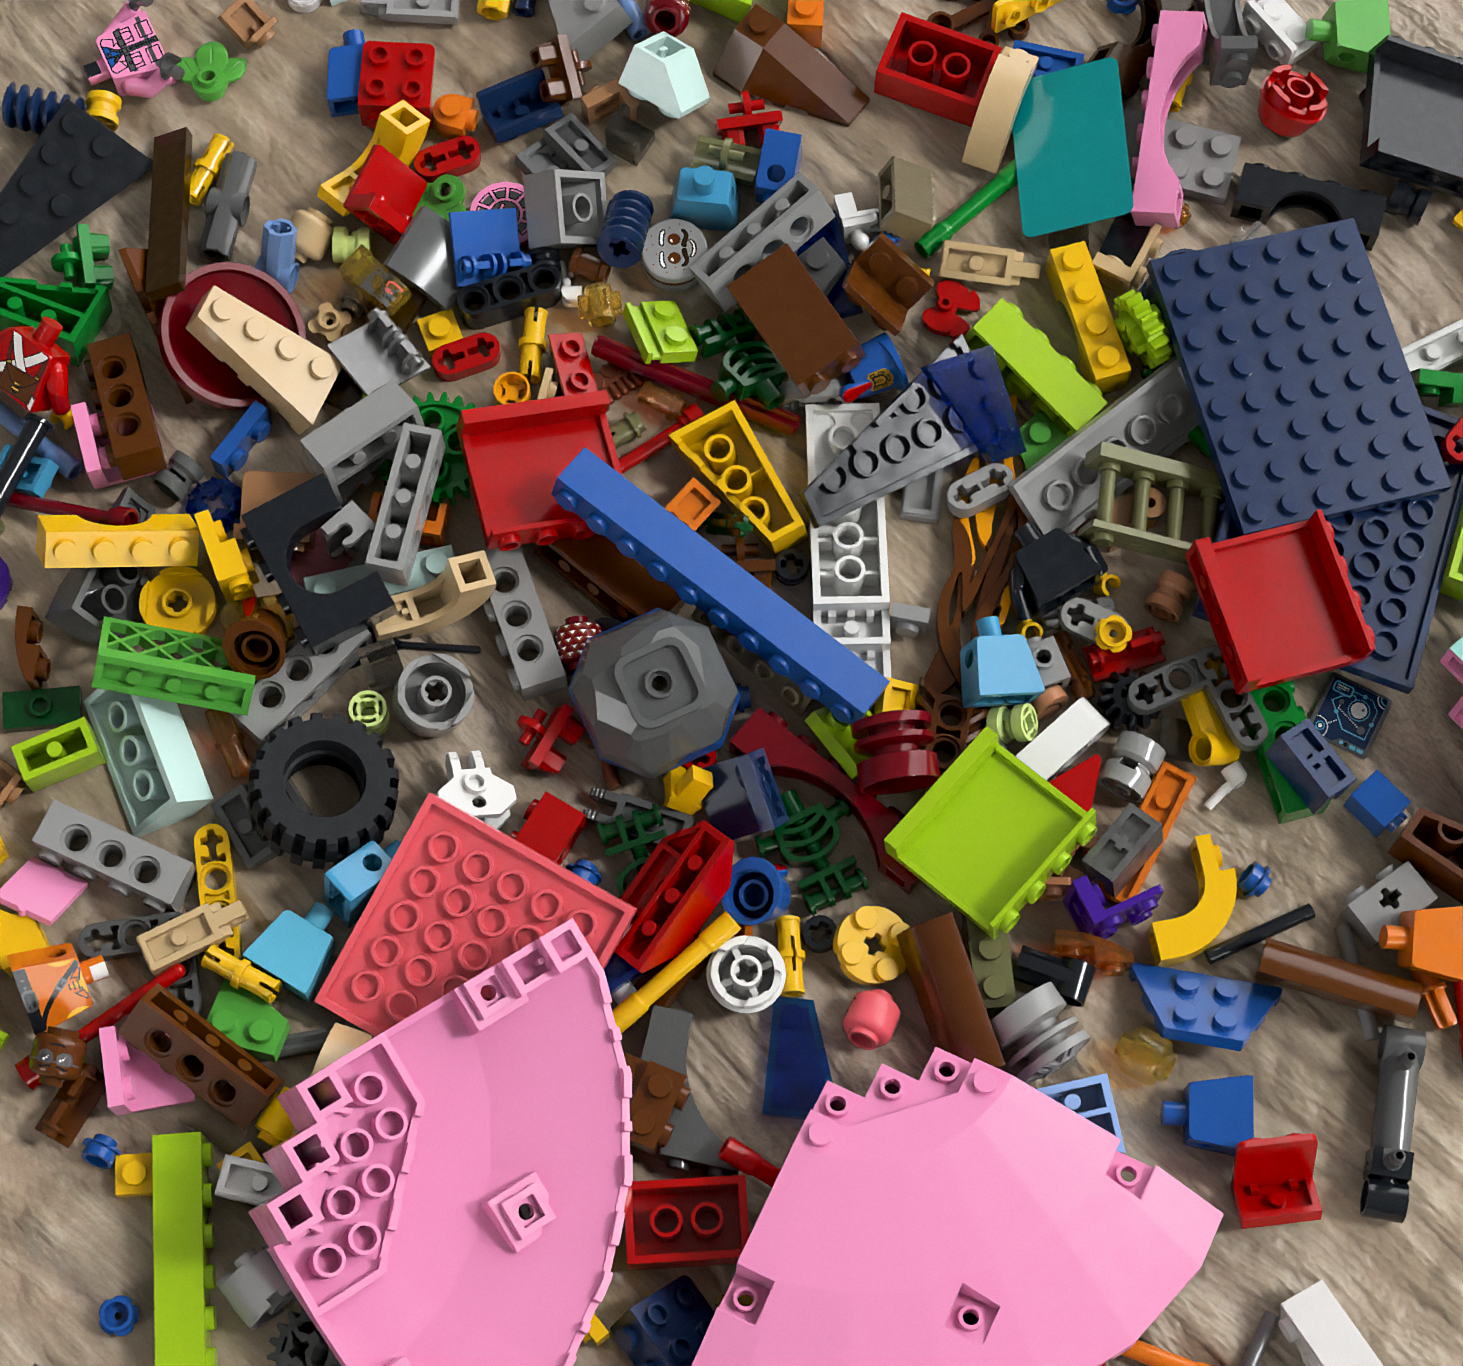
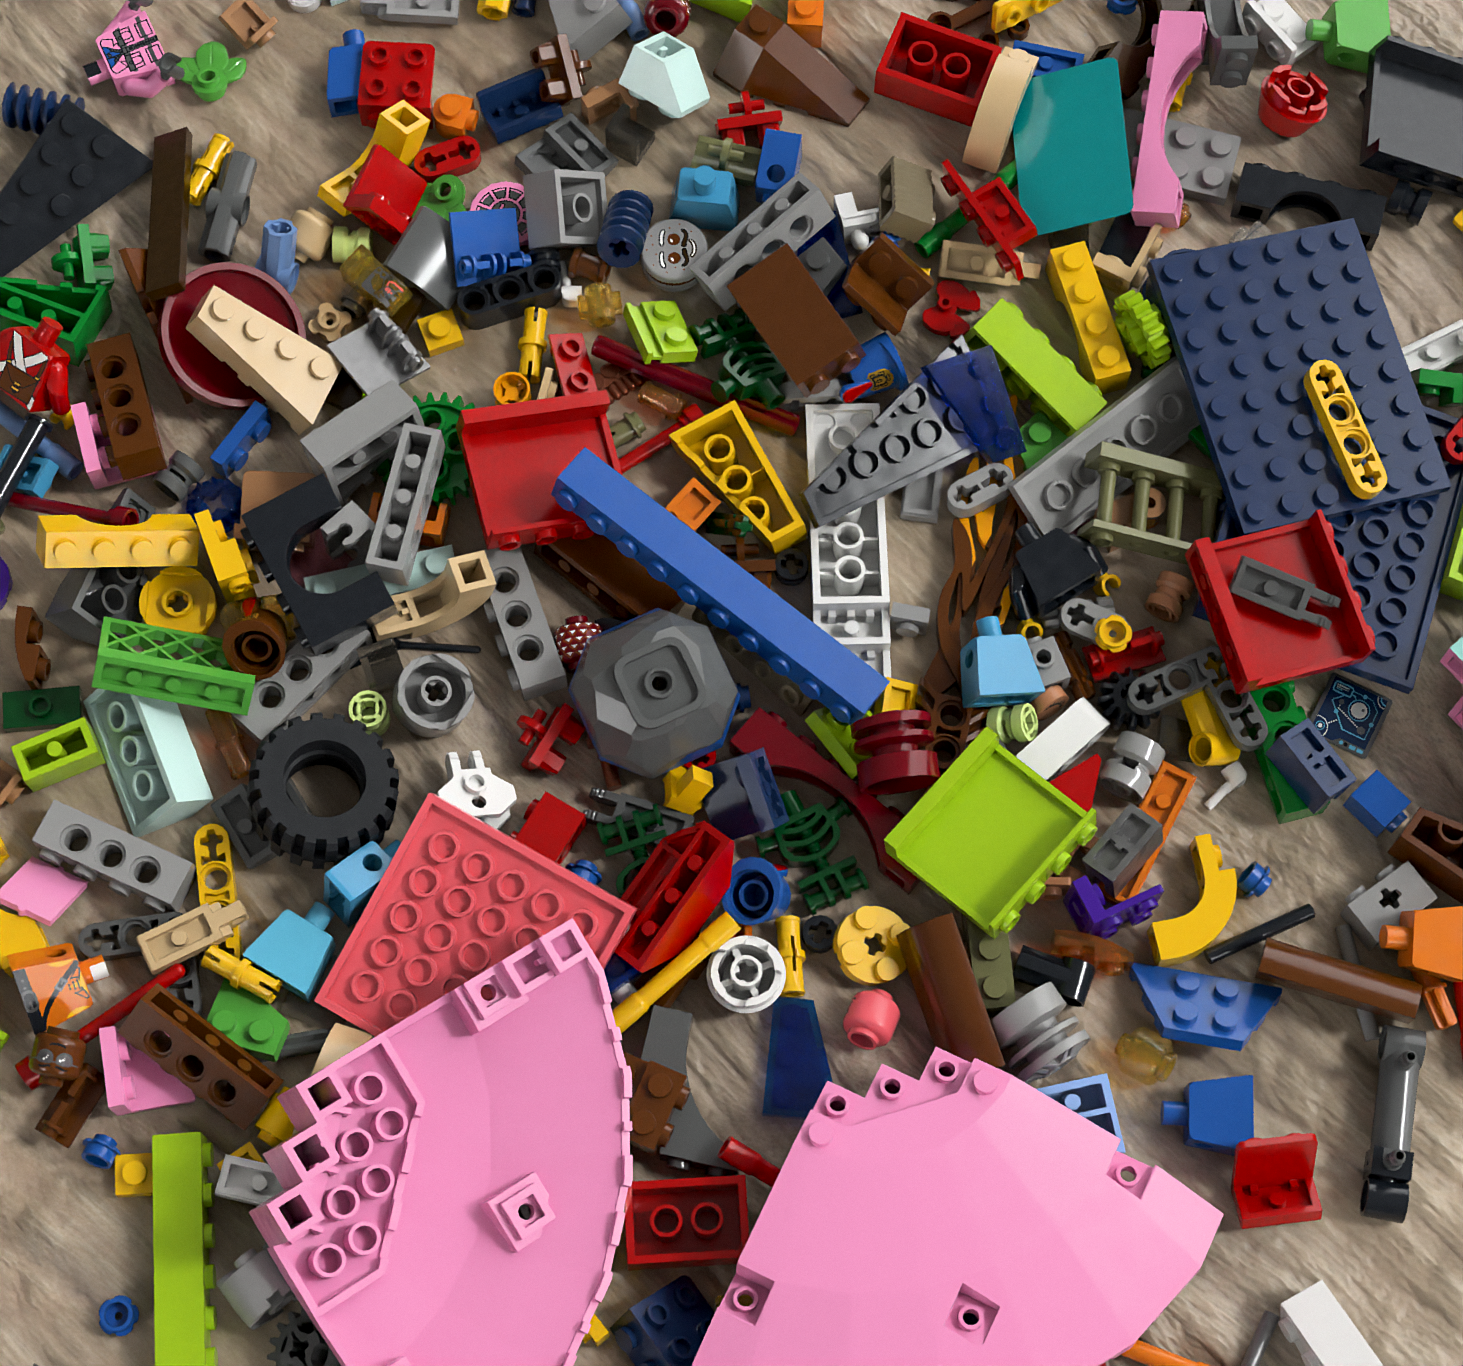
(104, 107): yellow wheel -> none
(466, 357): red beam -> none
(996, 213): none -> red bracket
(1279, 591): none -> dark grey hinge
(1338, 430): none -> yellow beam

